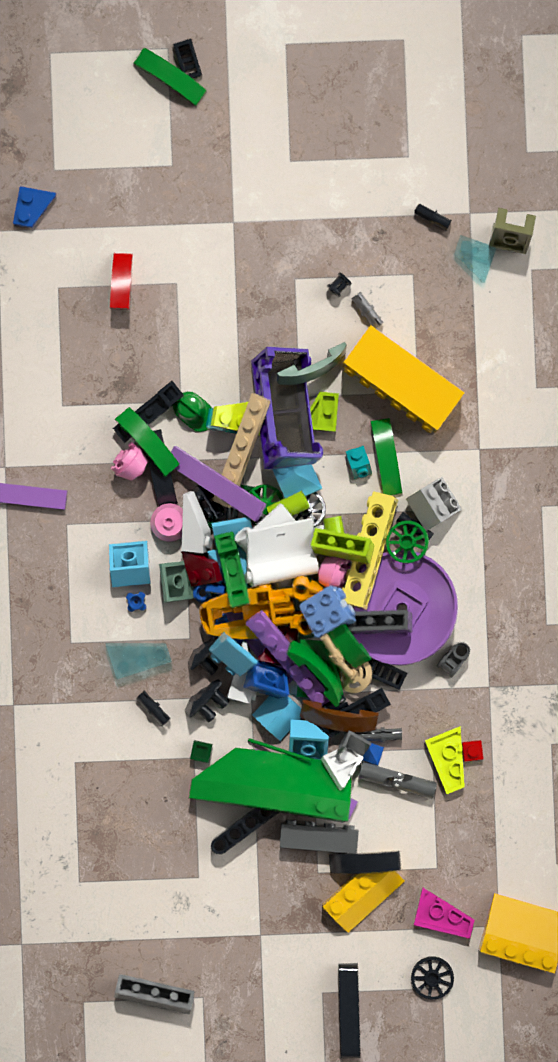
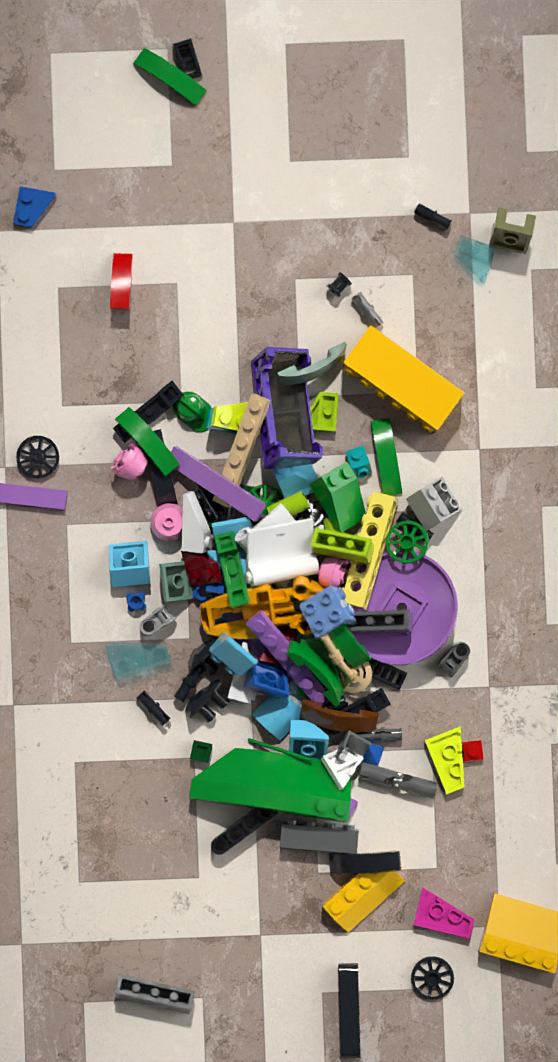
(37, 456): none -> black wheel
(158, 619): none -> light grey piece
(188, 683): none -> black pin
(340, 496): none -> green slope

